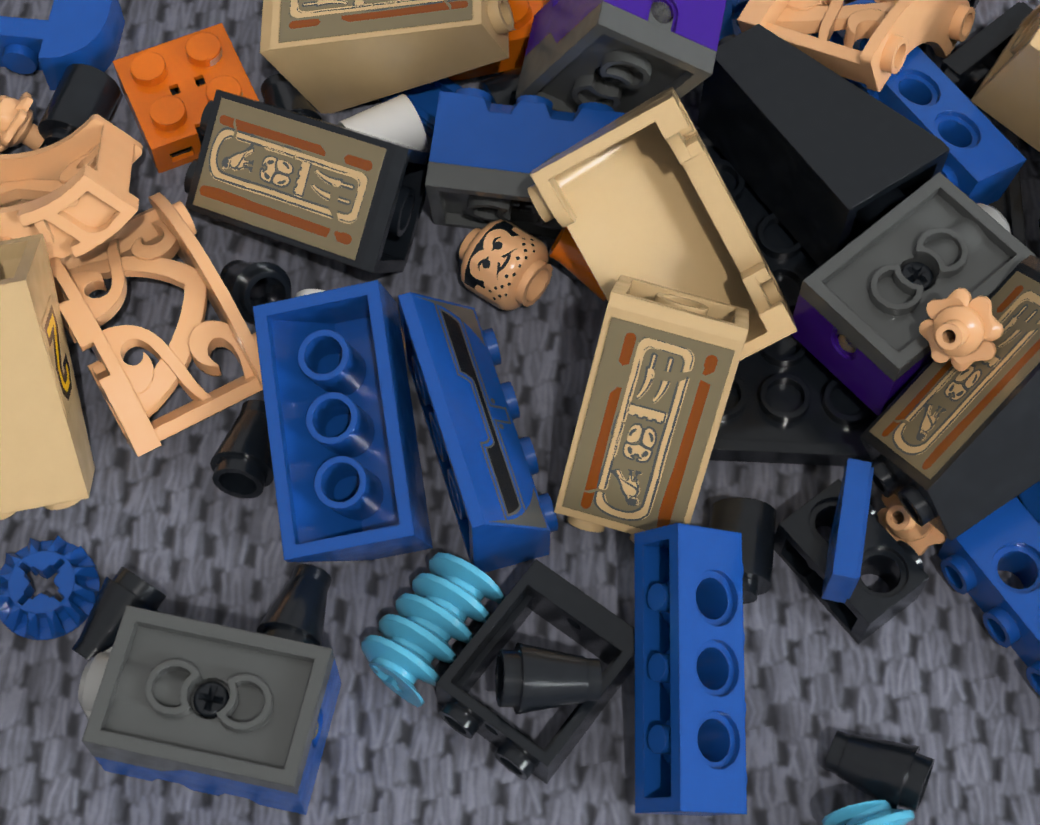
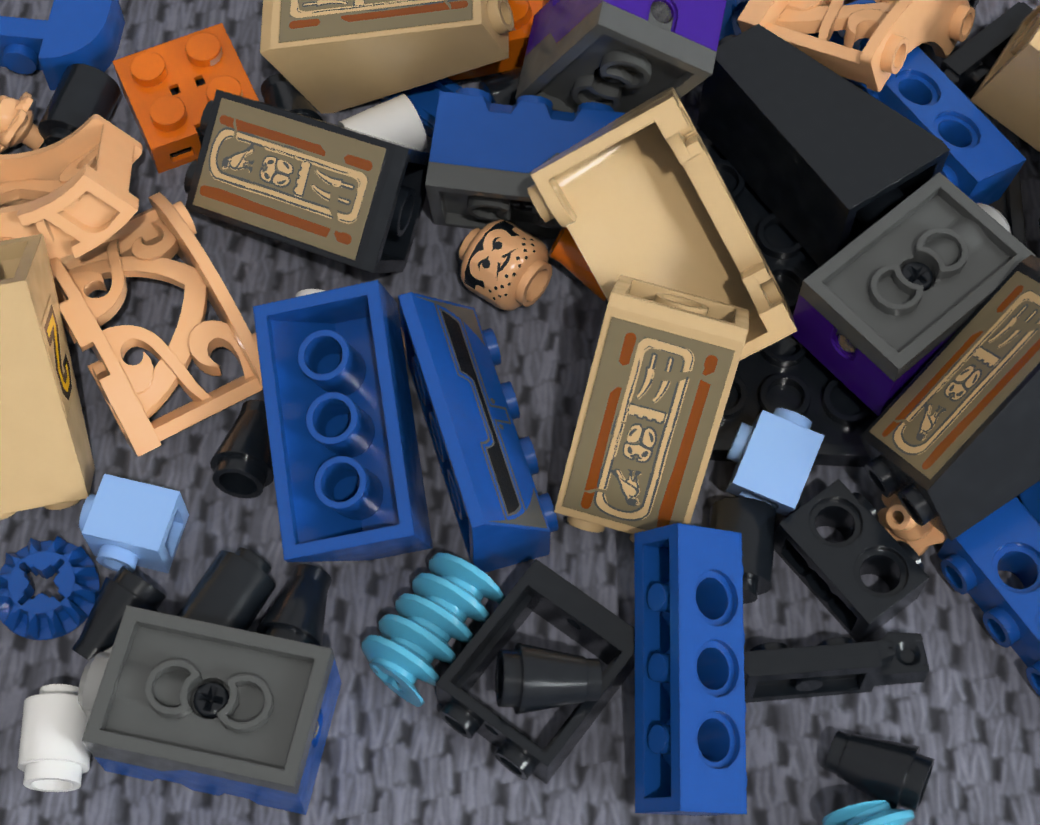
(52, 740): none -> white brick
(133, 524): none -> light blue brick
(231, 590): none -> black brick
(255, 284): black cone -> none
(773, 458): none -> light blue brick
(833, 667): none -> black hinge
(848, 532): blue tile -> none
(961, 329): light nougat plant -> none

